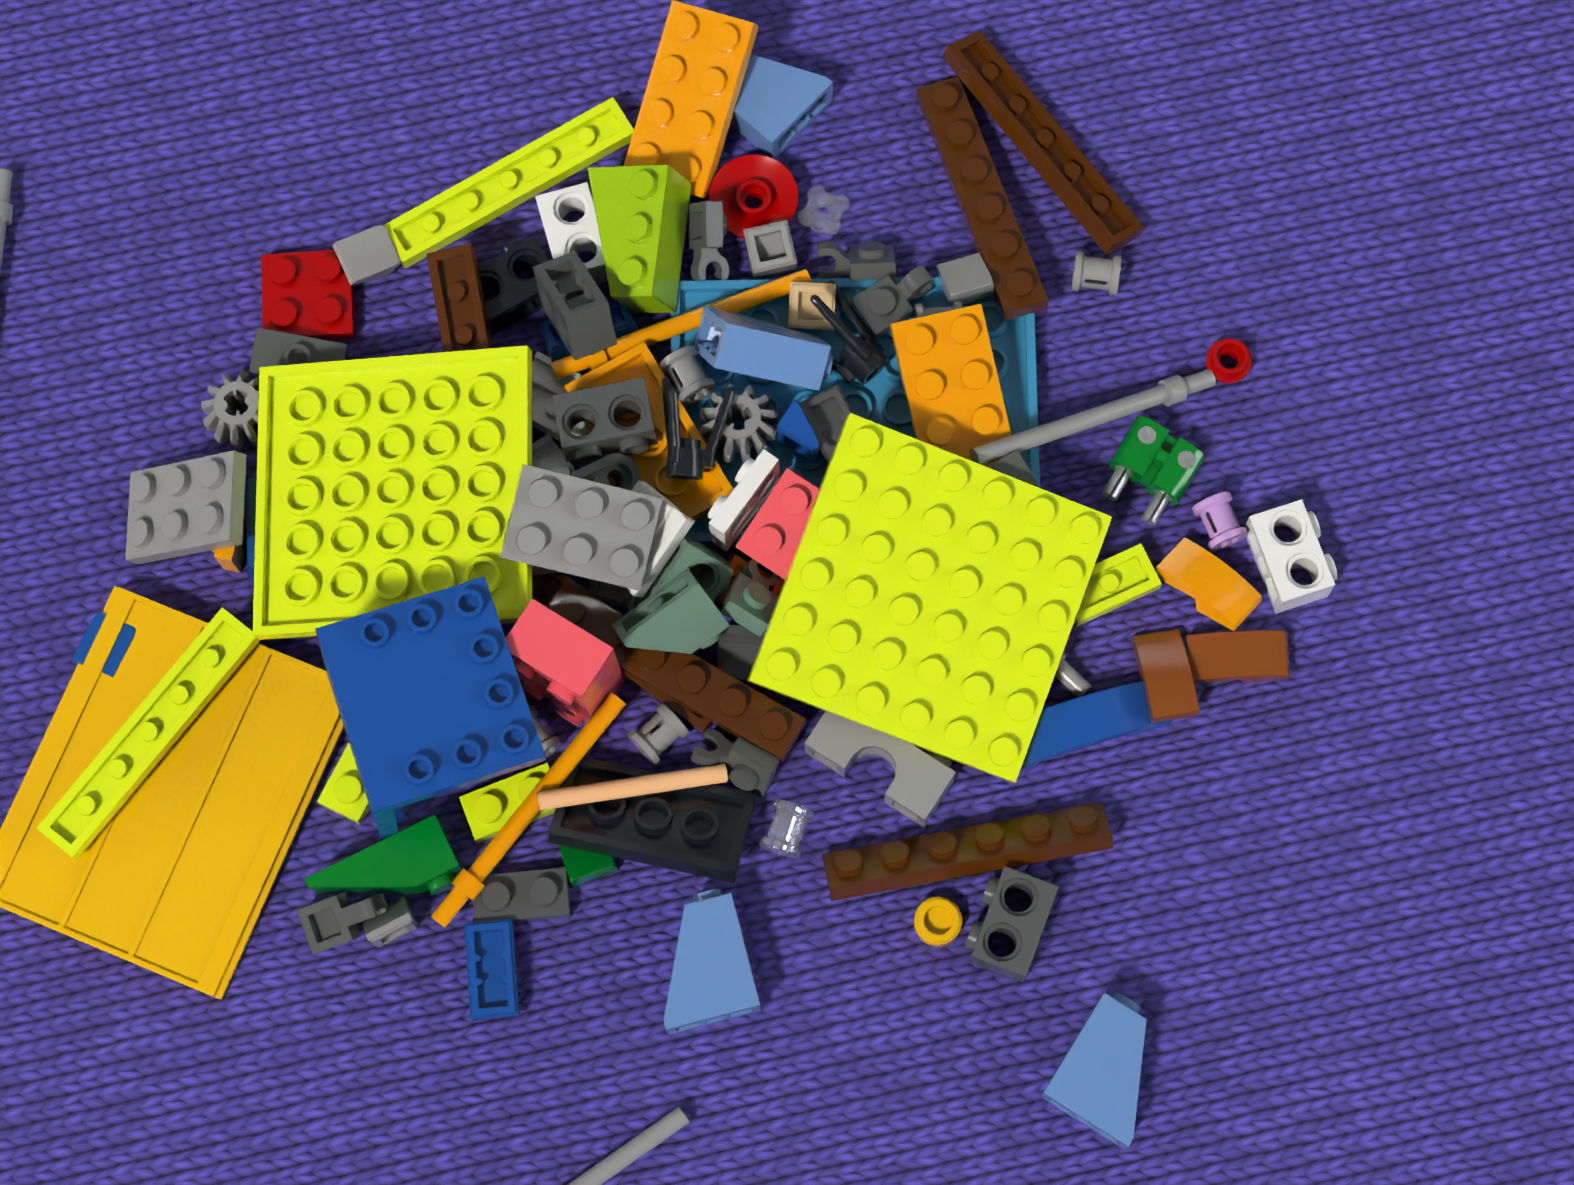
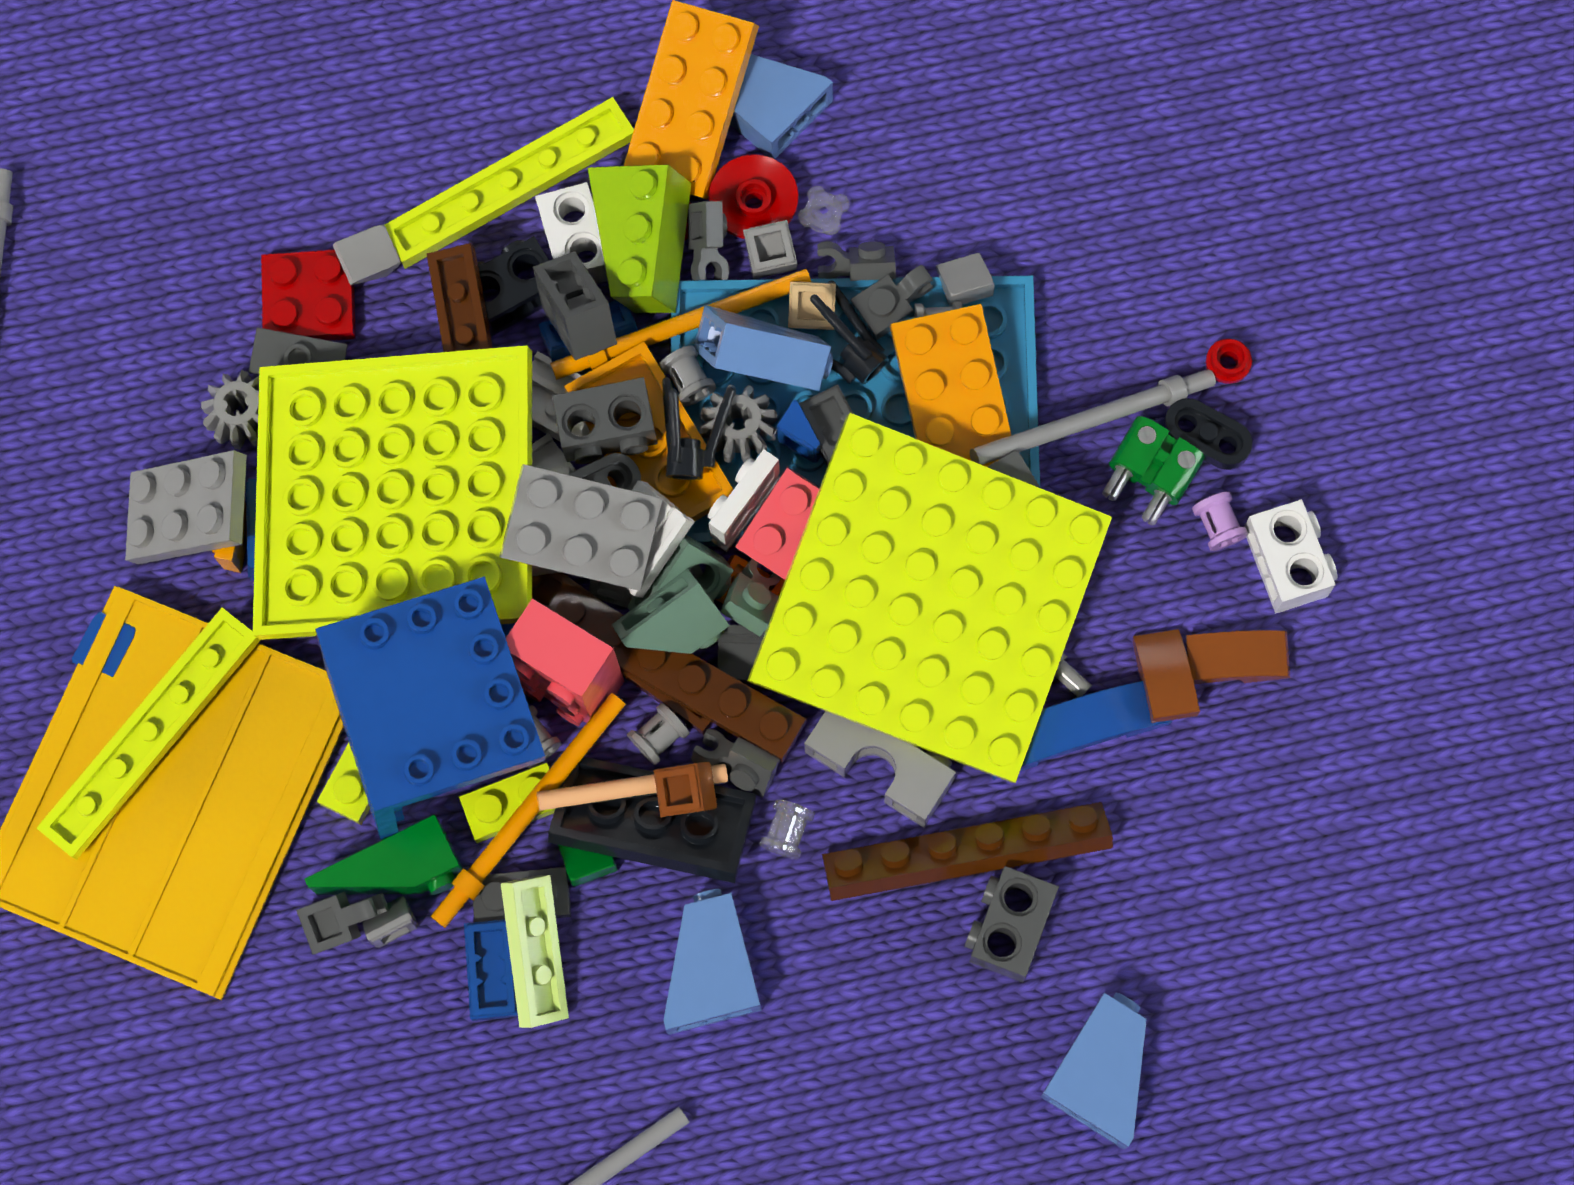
(534, 951): none -> yellowish green plate
(685, 789): none -> dark orange slope
(937, 921): yellow tile -> none
(982, 198): reddish brown plate -> none
(1043, 142): reddish brown plate -> none
(1096, 273): light grey bush -> none
(1117, 583): neon yellow plate -> none
(1210, 431): none -> black plate
(1211, 582): light orange slope -> none

